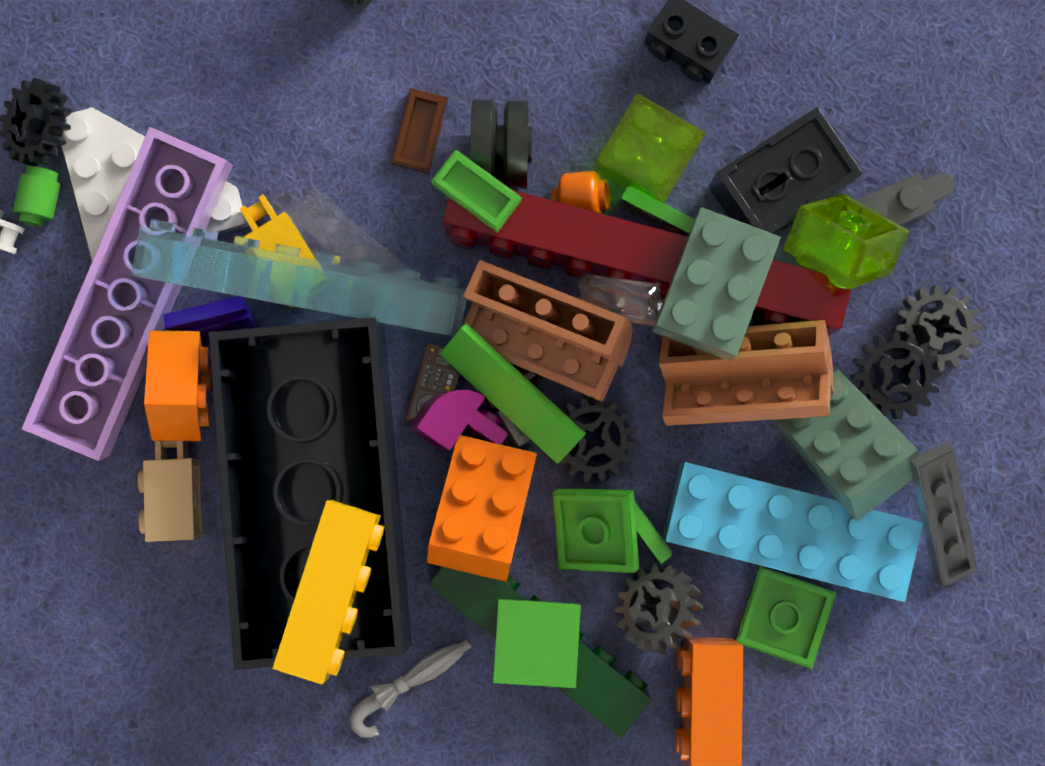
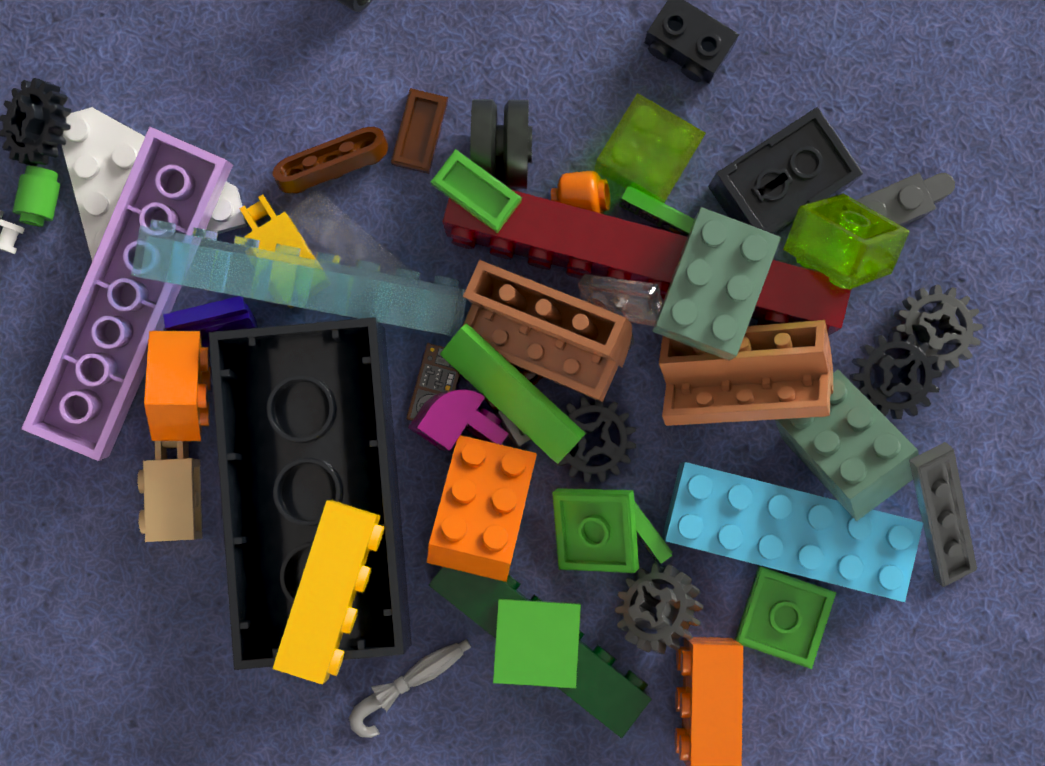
(330, 160): none -> reddish brown plate

